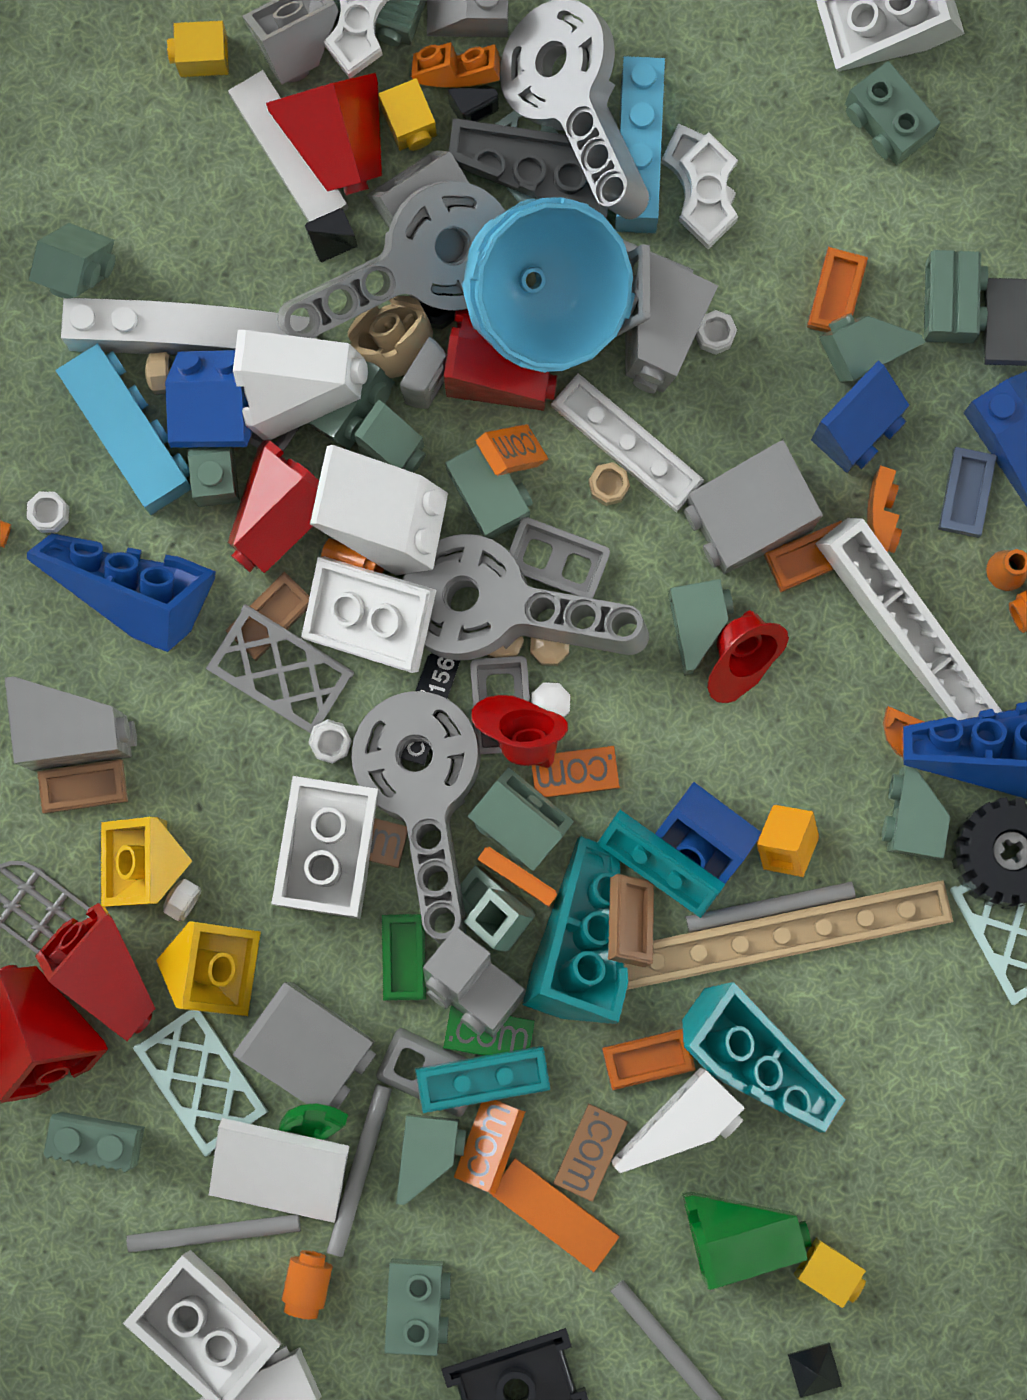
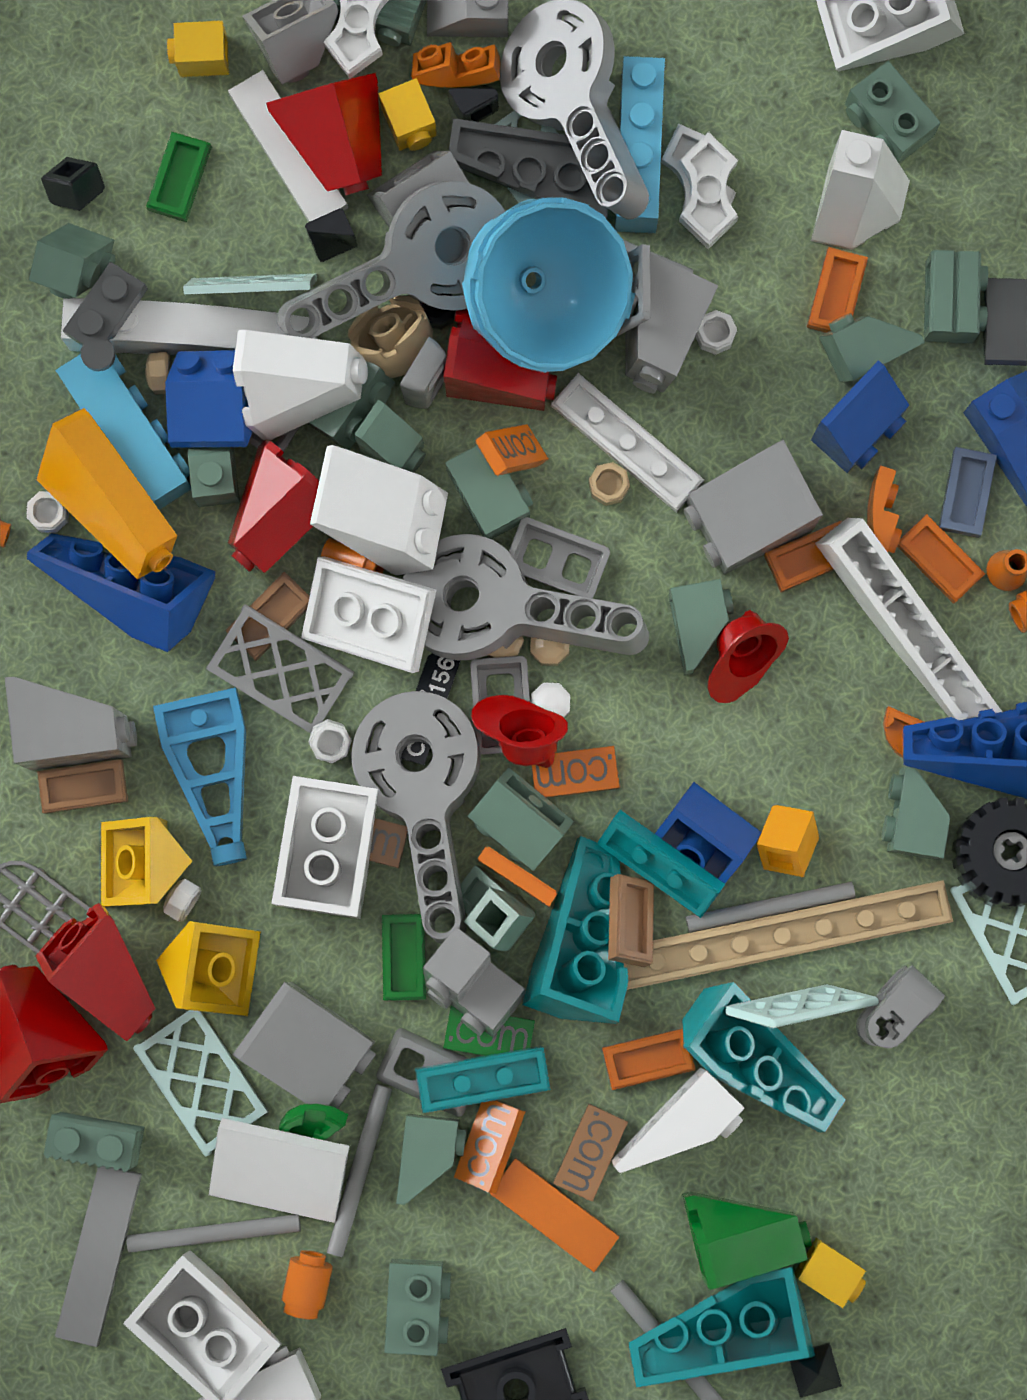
(73, 183): none -> black slope
(98, 1256): none -> light grey tile
(103, 315): none -> dark grey hinge
(104, 495): none -> light orange slope
(179, 176): none -> green tile
(197, 720): none -> dark azure plate
(250, 284): none -> light aqua window
(736, 1329): none -> teal wedge
(800, 1005): none -> light aqua window
(860, 192): none -> white slope
(906, 1000): none -> light grey piece
(940, 559): none -> orange tile

